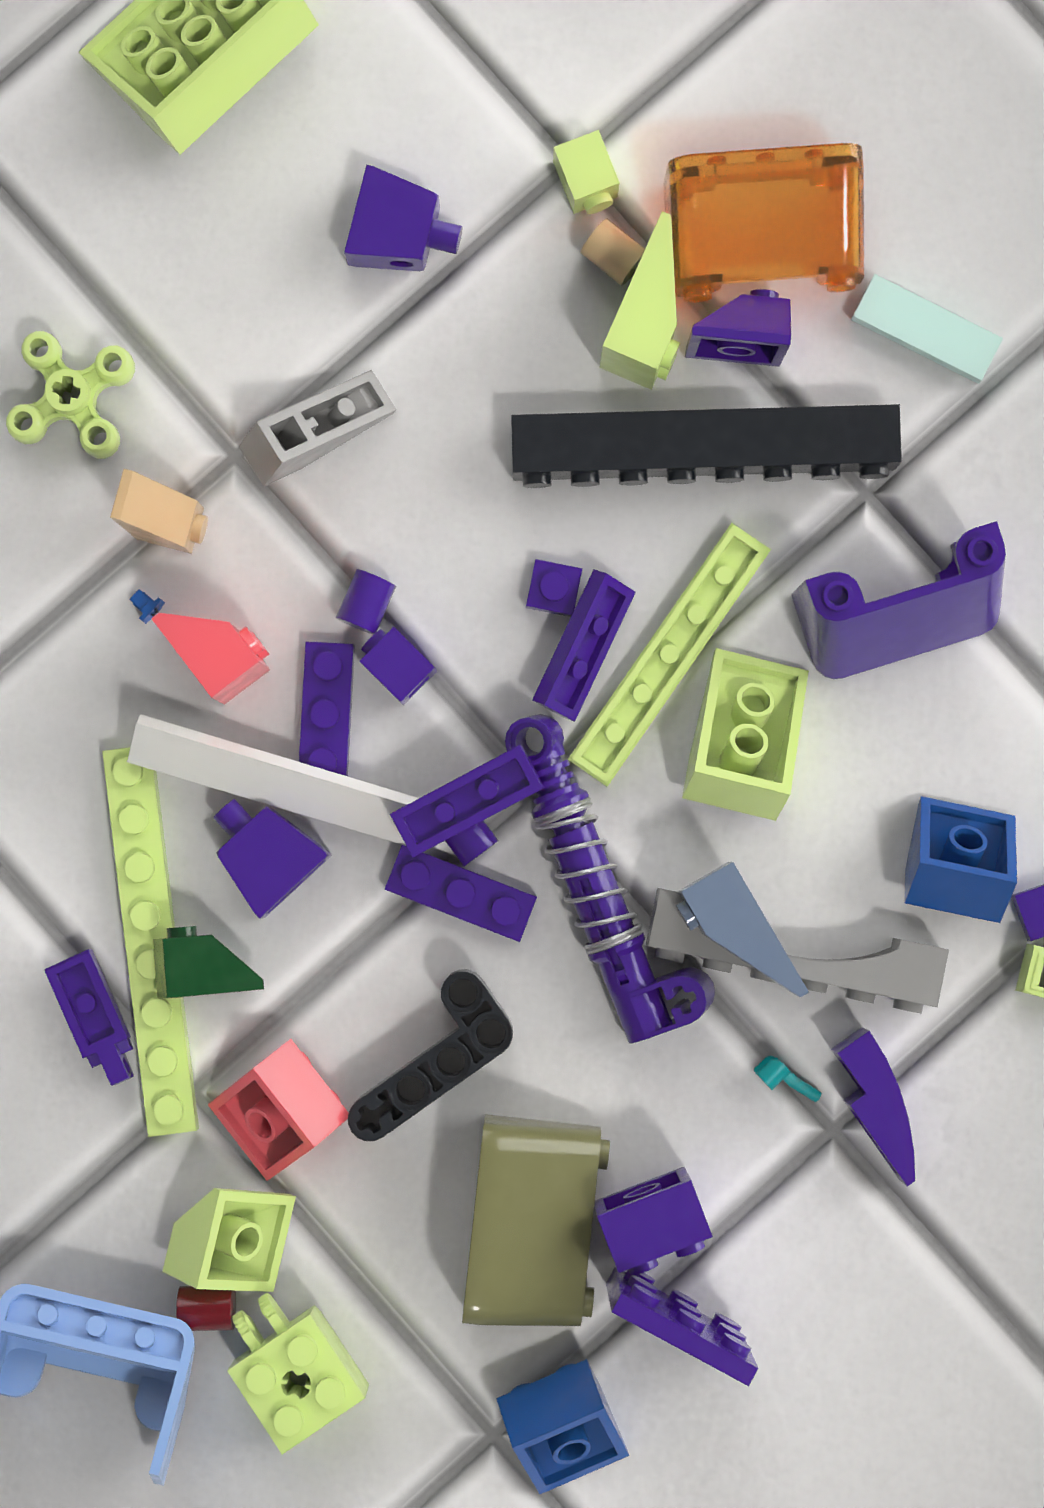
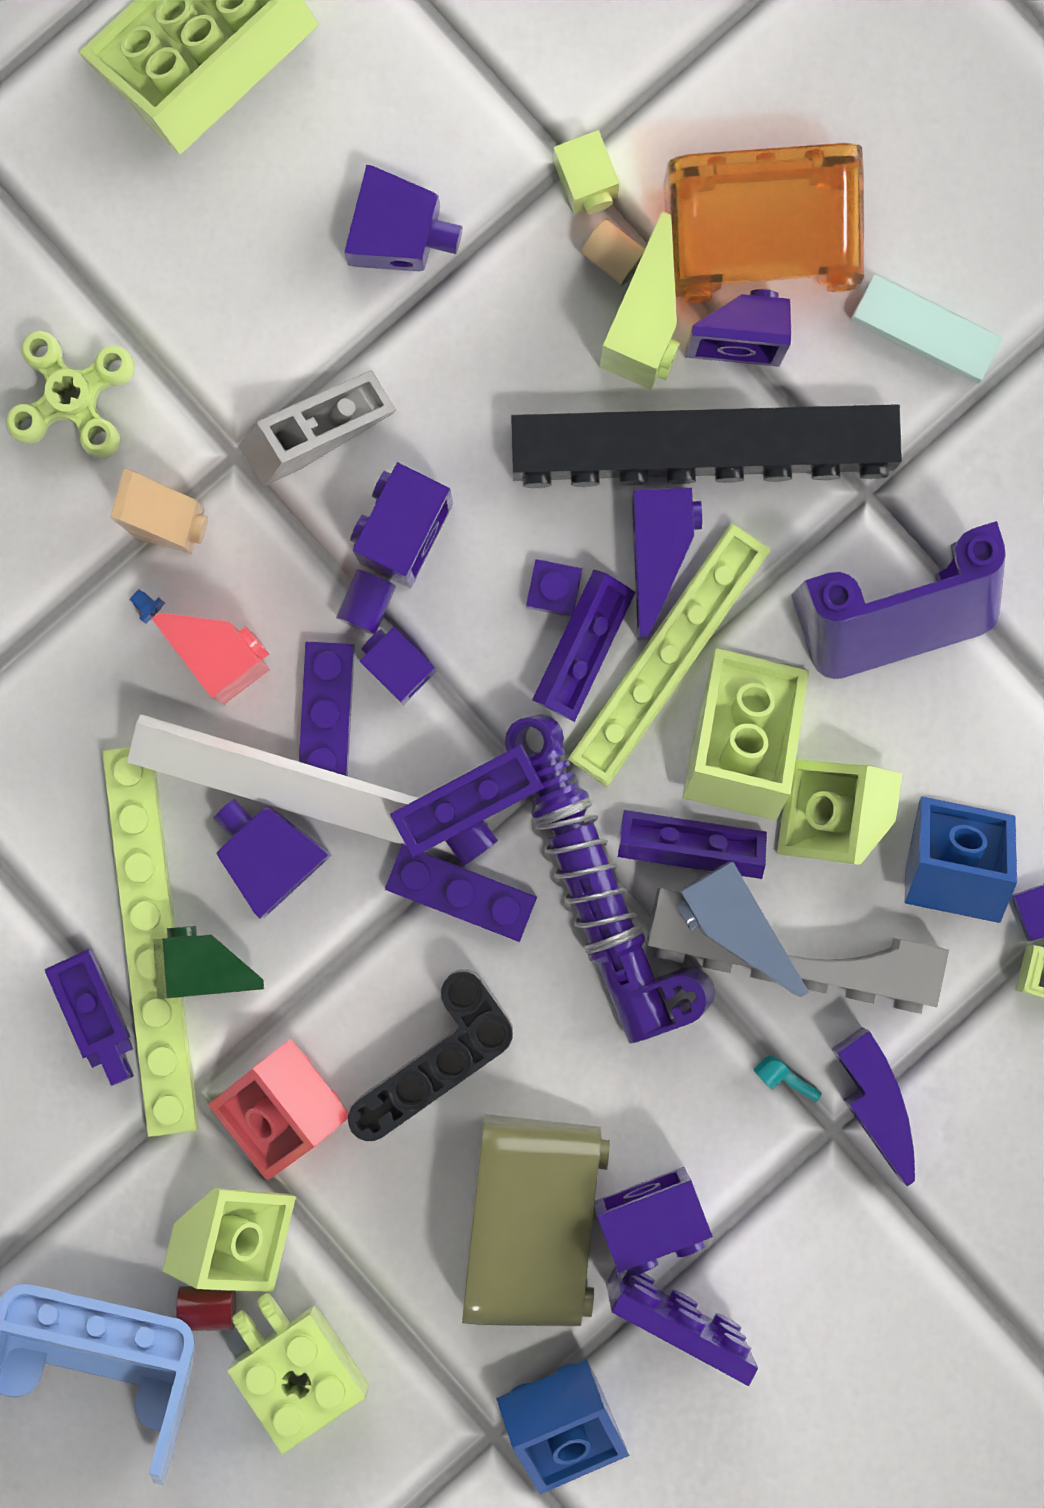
(402, 524): none -> dark purple brick
(661, 537): none -> dark purple slope
(691, 843): none -> dark purple plate
(838, 811): none -> yellowish green slope

